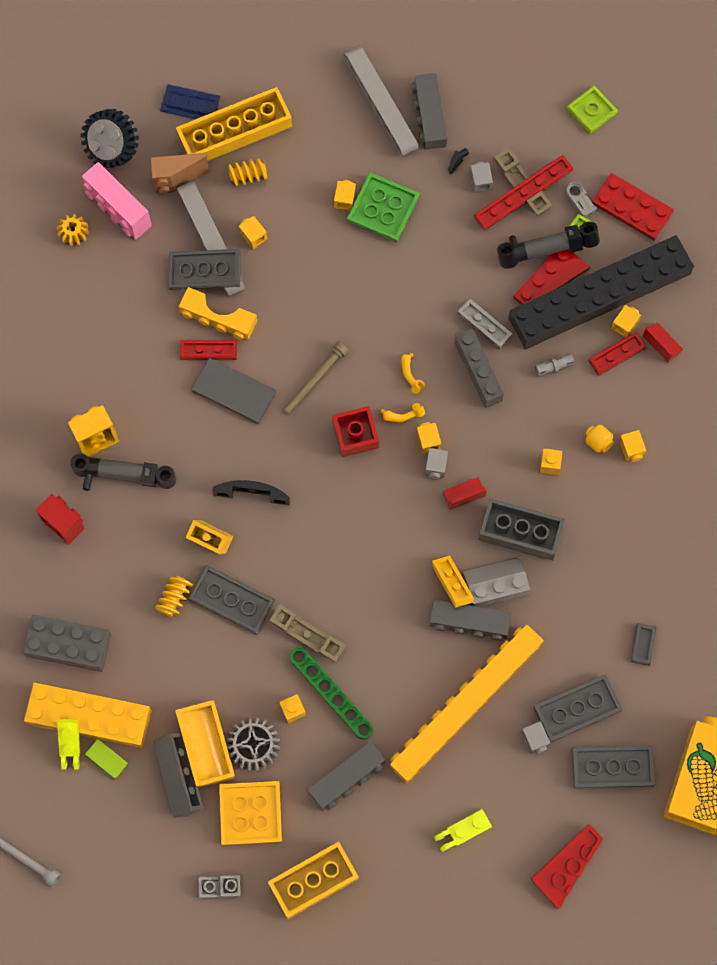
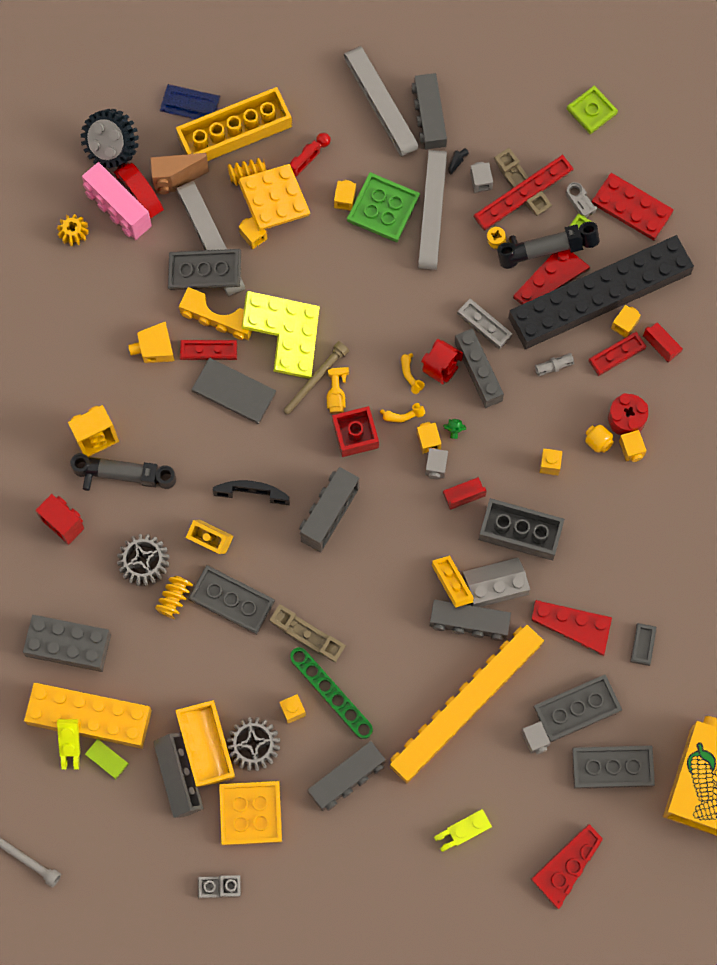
(137, 563): none -> light grey gear
(139, 187): none -> red arch
(153, 344): none -> yellow torso
(274, 197): none -> yellow plate
(293, 324): none -> neon yellow plate
(308, 153): none -> red plate
(313, 880): yellow brick -> none
(329, 509): none -> dark grey brick
(335, 395): none -> yellow piece
(432, 210): none -> light grey beam
(441, 361): none -> red brick
(454, 426): none -> green plant
(494, 242): none -> yellow wheel
(581, 626): none -> red wing
(631, 405): none -> red brick

